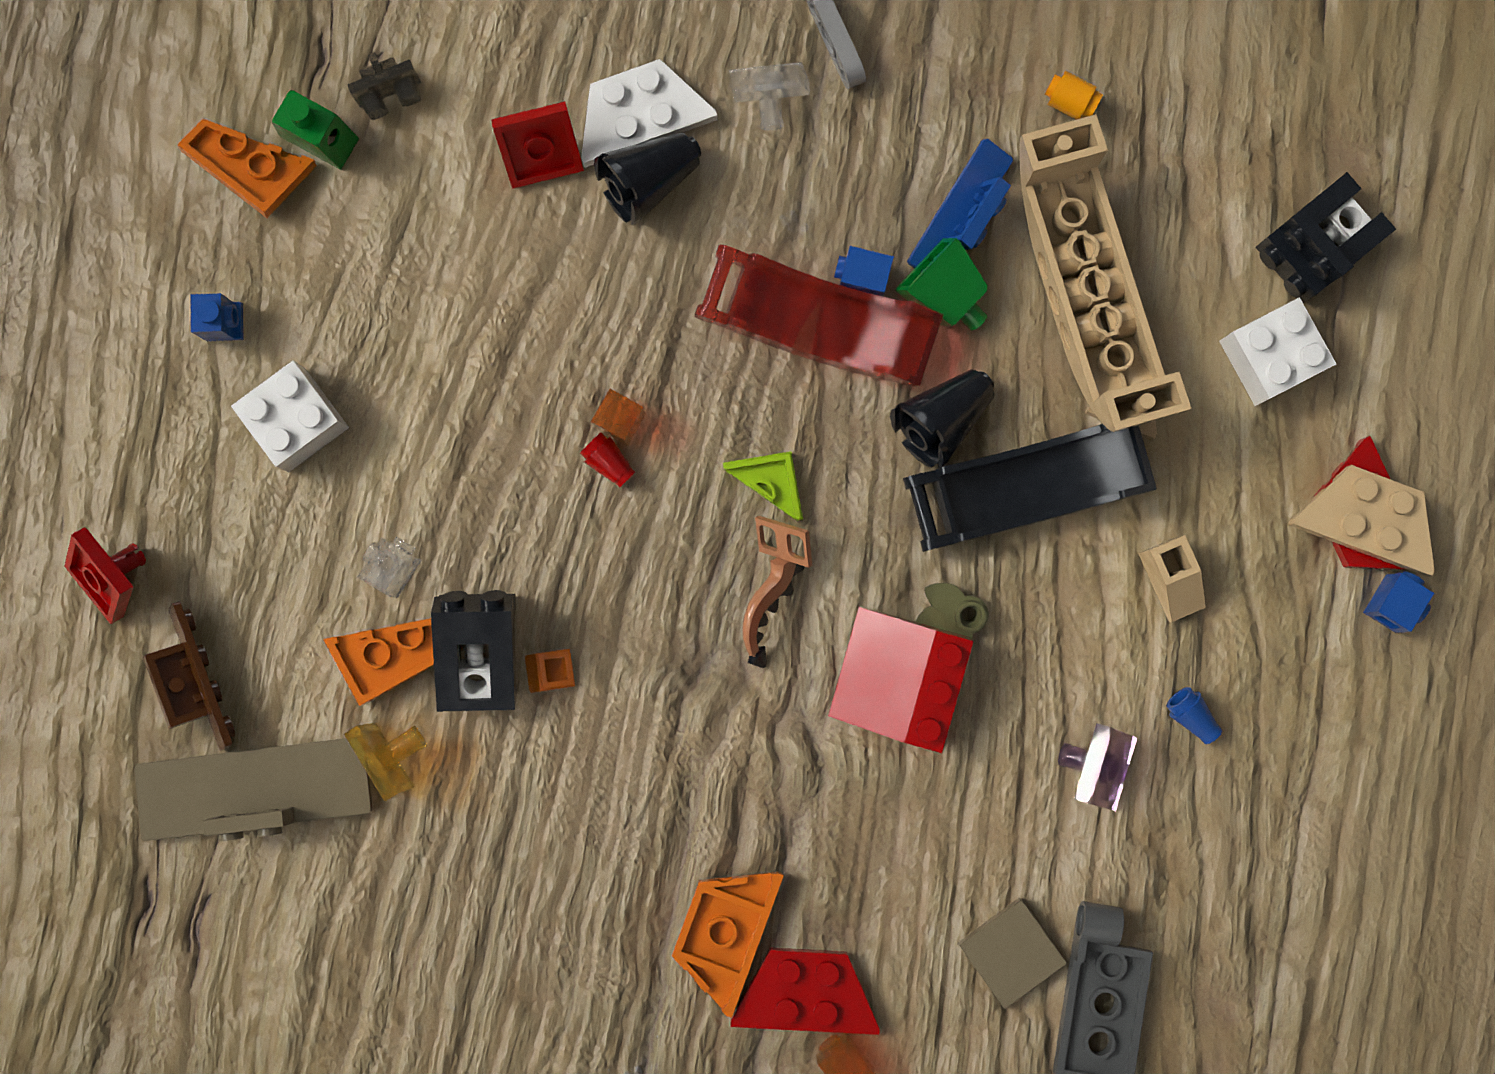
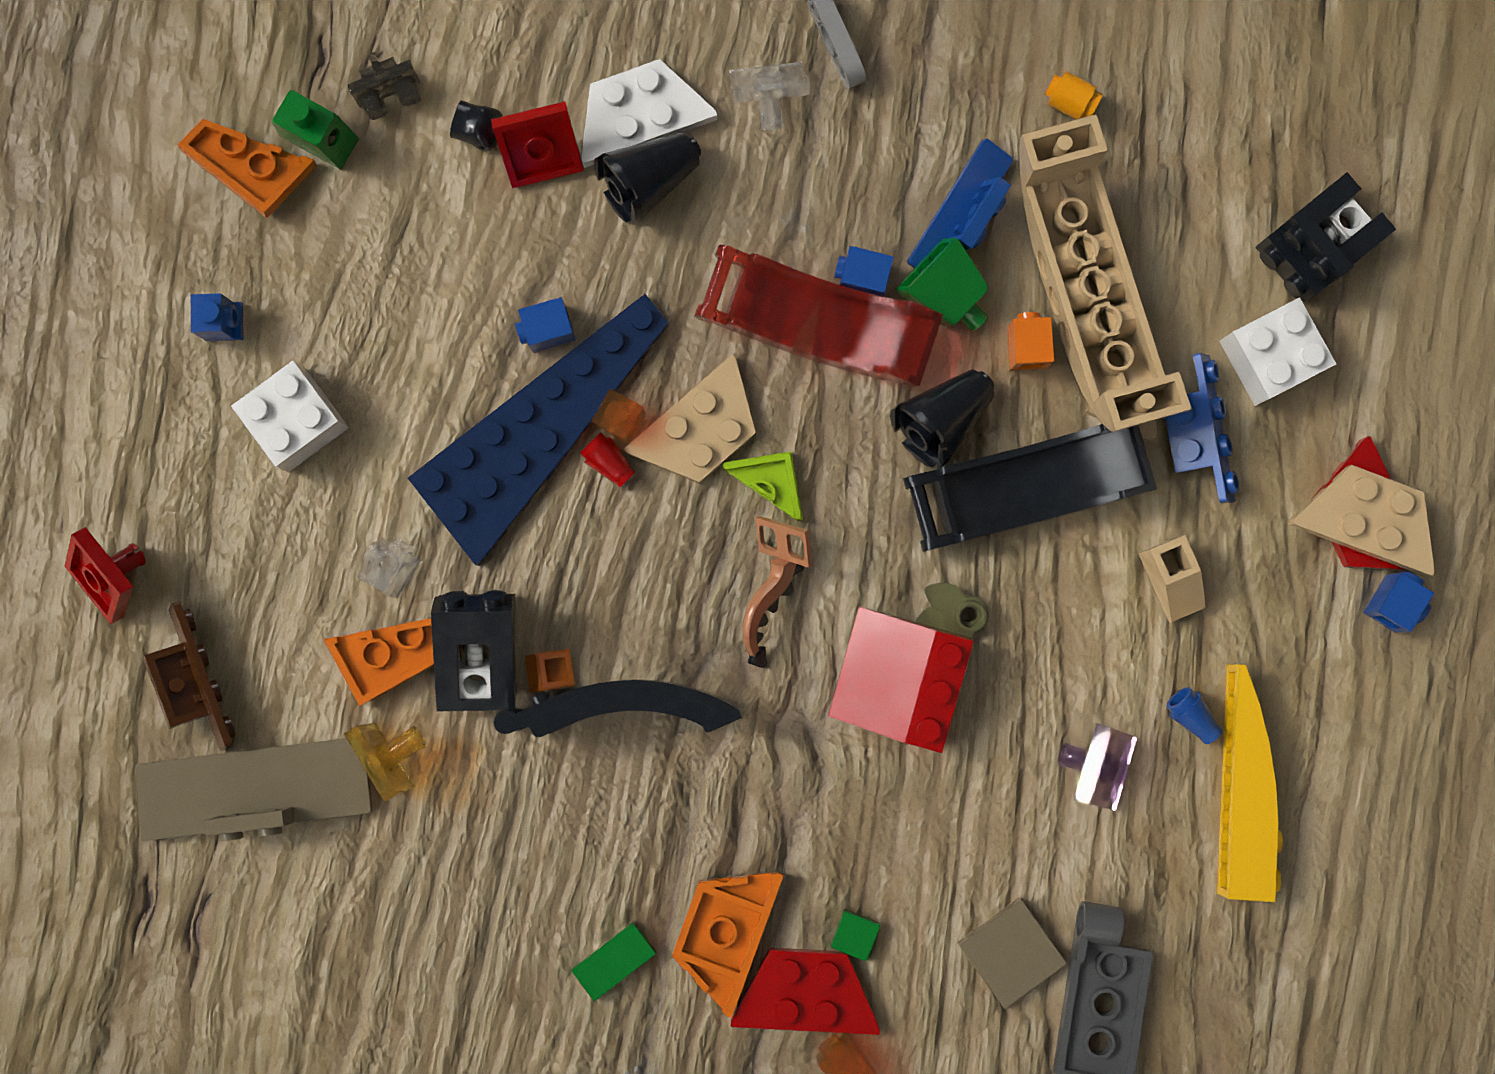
(474, 125): none -> black piece
(505, 458): none -> dark blue wing
(545, 325): none -> blue brick
(554, 711): none -> black windscreen
(613, 961): none -> green tile
(700, 427): none -> tan wing
(855, 935): none -> green tile
(1030, 342): none -> orange brick
(1198, 434): none -> blue bracket
(1248, 798): none -> yellow slope

